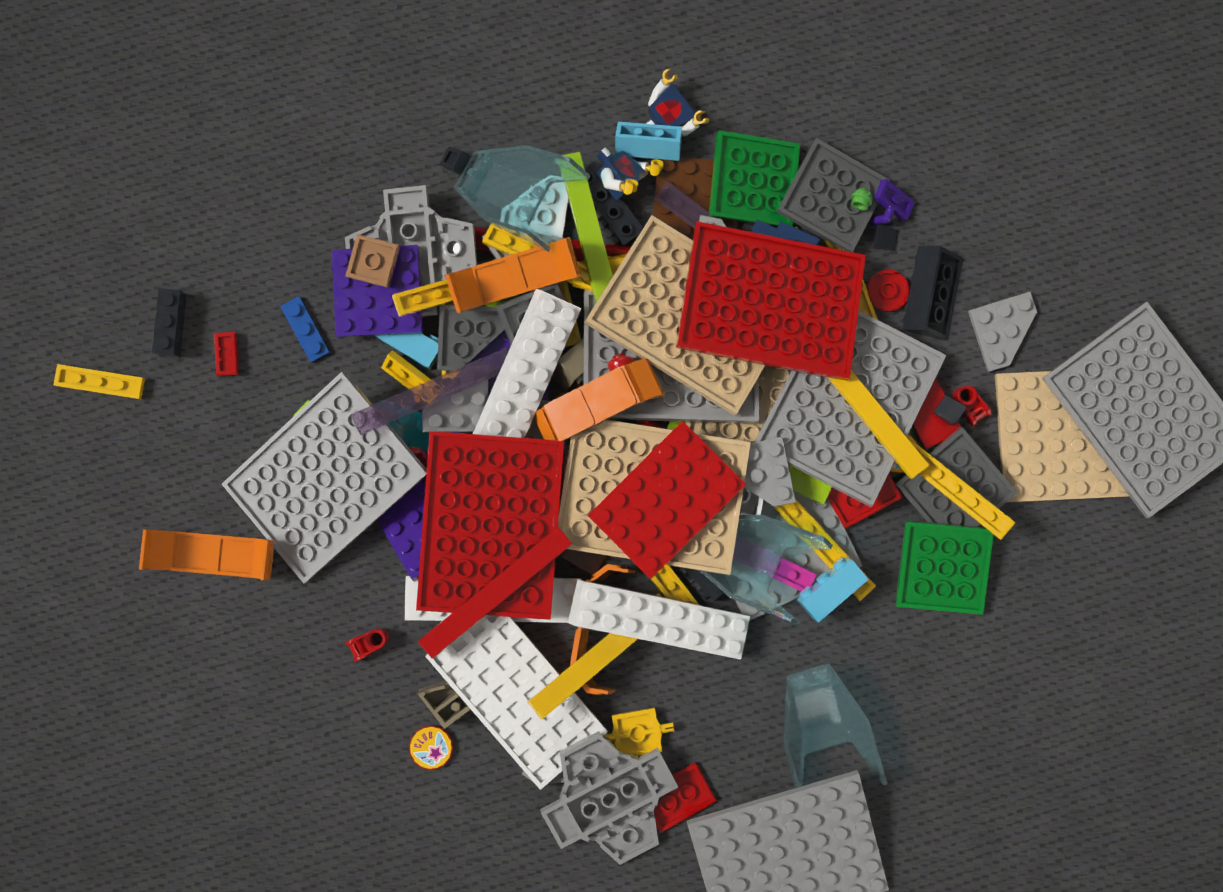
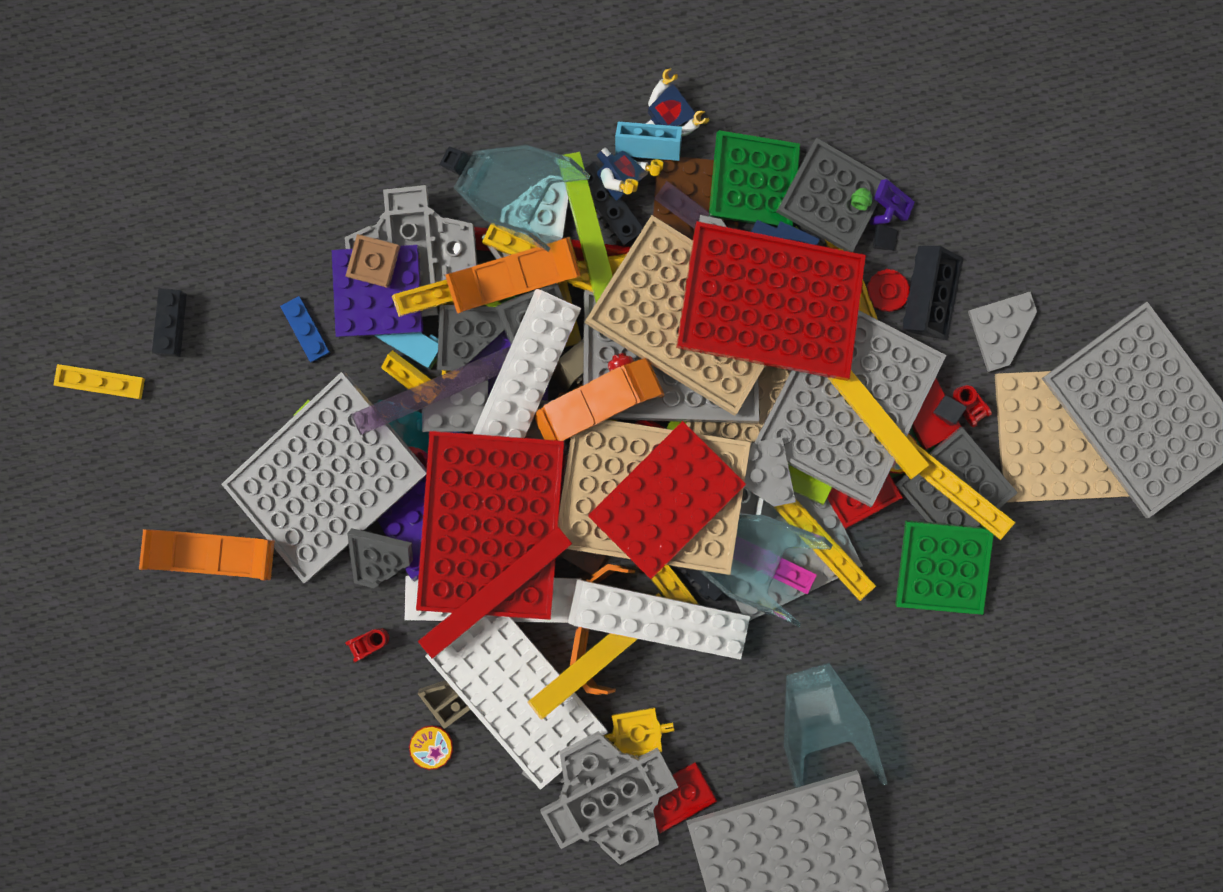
(226, 354): red plate -> none
(376, 557): none -> dark grey plate
(832, 588): medium azure brick -> none

